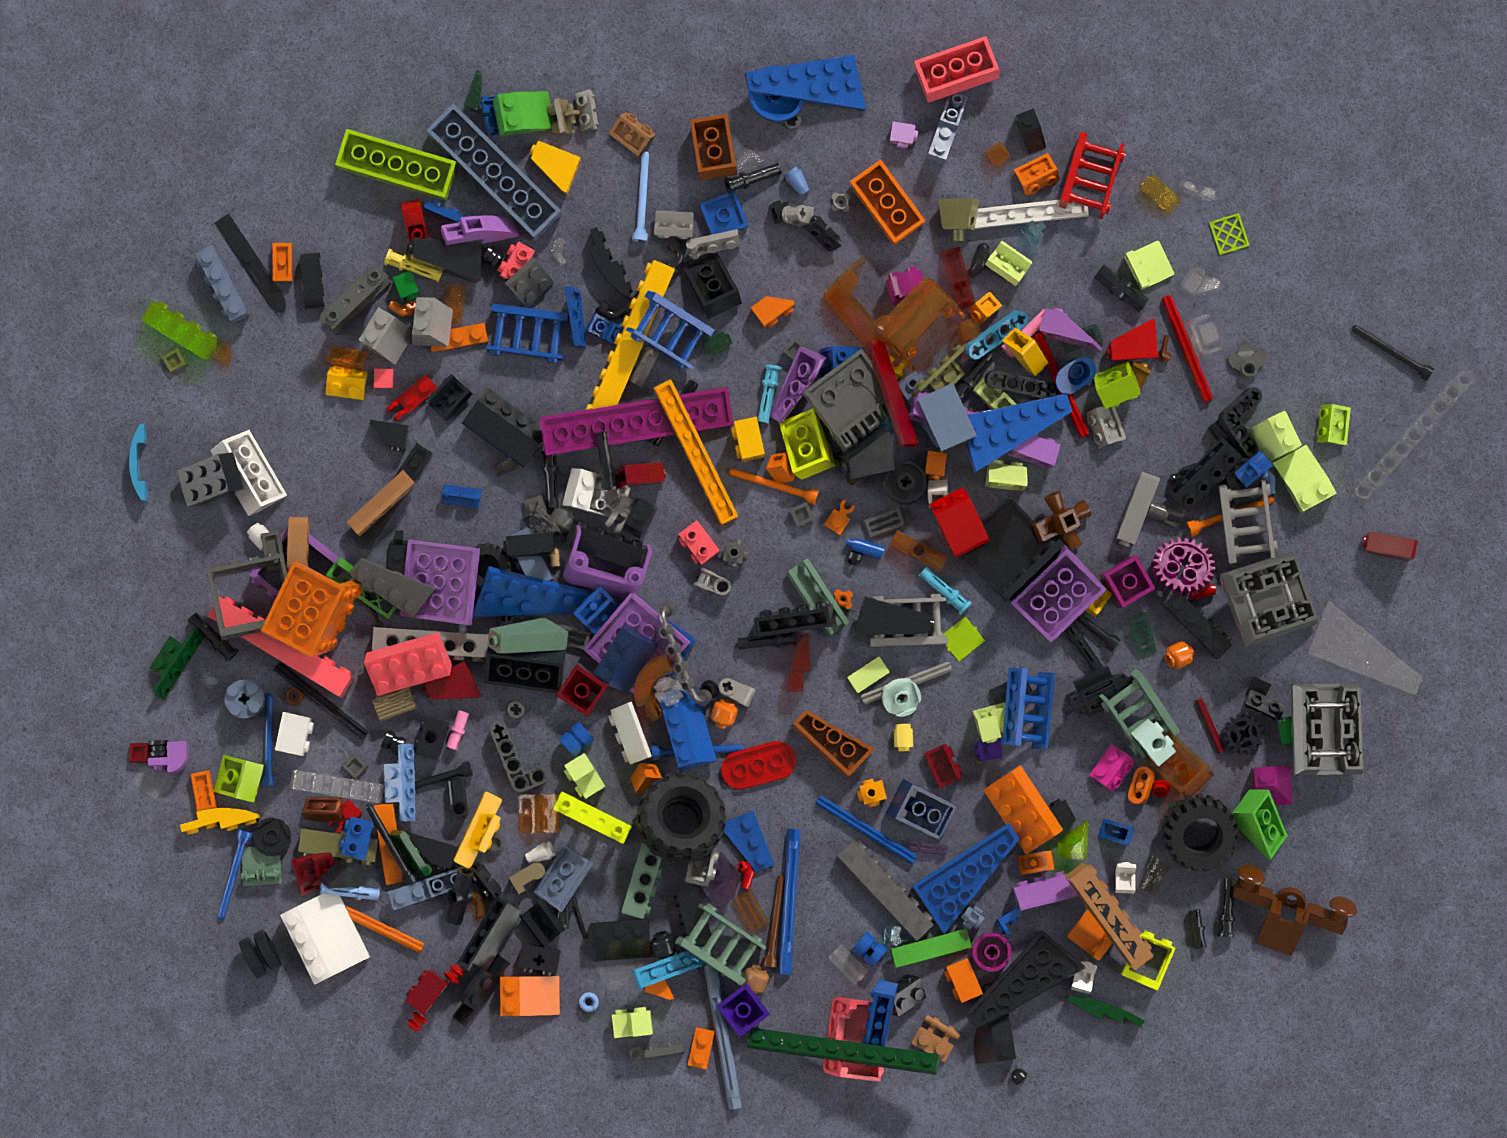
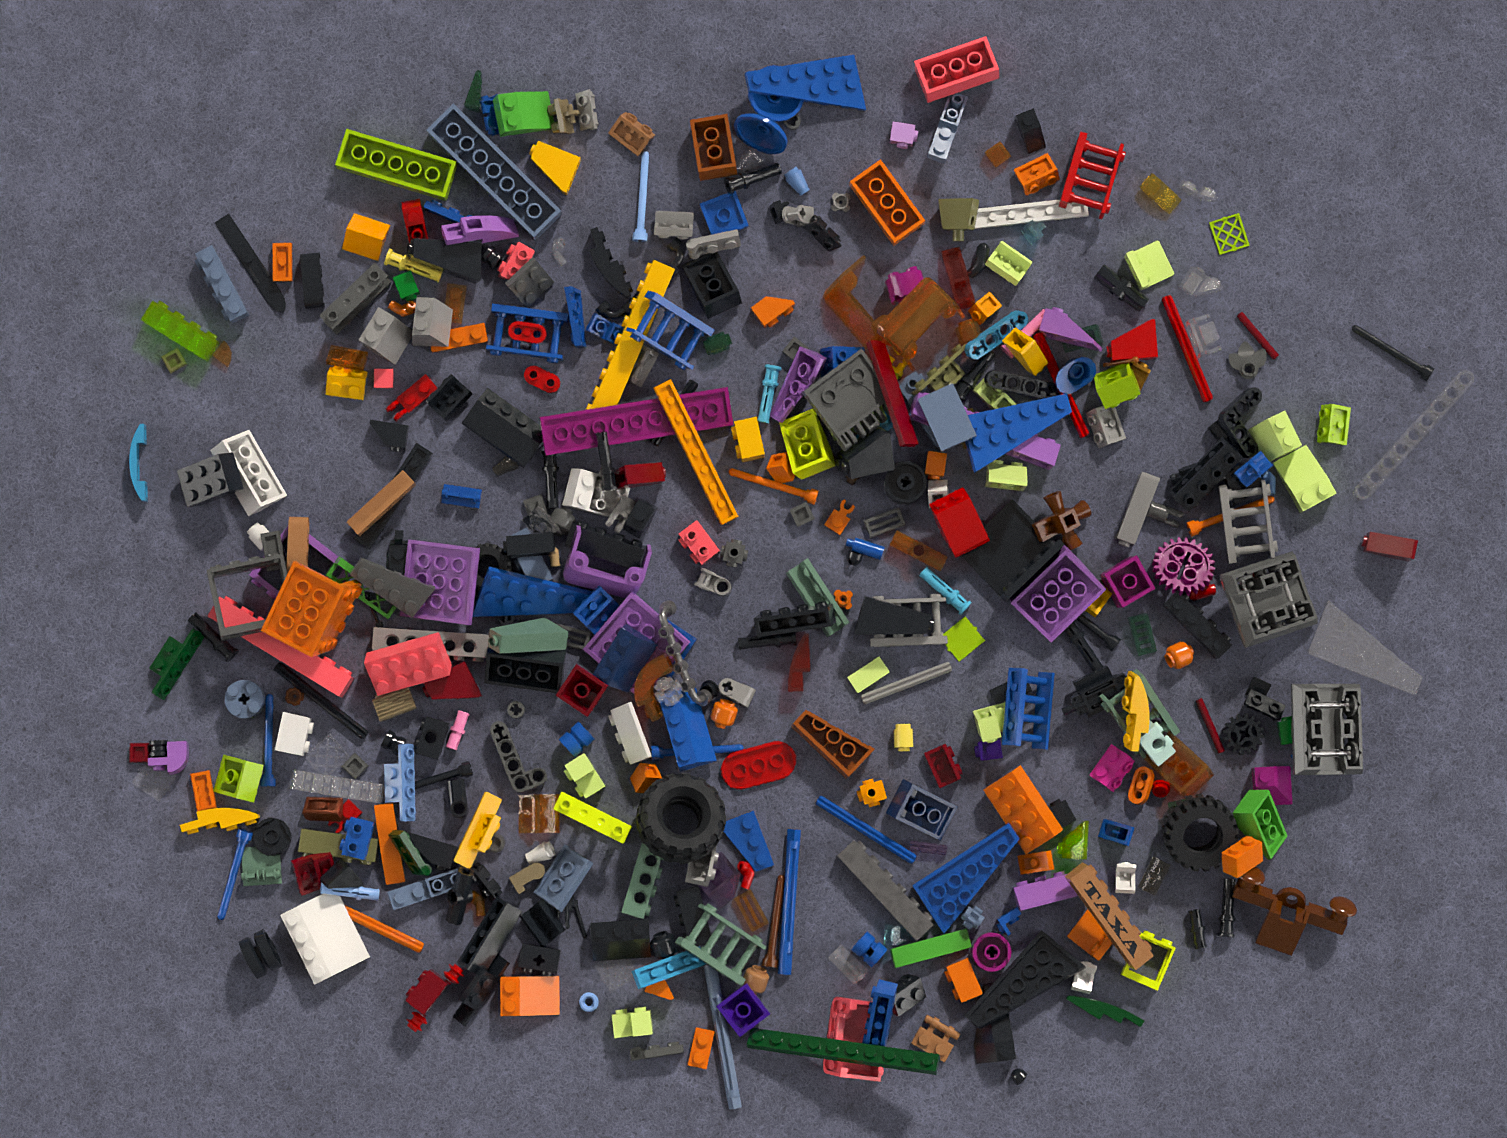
(365, 237): none -> light orange slope
(408, 876): black piece -> none
(527, 332): none -> red plate
(542, 378): none -> red plate
(760, 133): none -> blue dish
(894, 689): light aqua plate -> none
(1134, 360): none -> dark orange hinge
(1137, 705): none -> yellow slope
(1162, 353): reddish brown hand -> none
(1242, 856): none -> orange brick
(1257, 335): none -> dark red bar

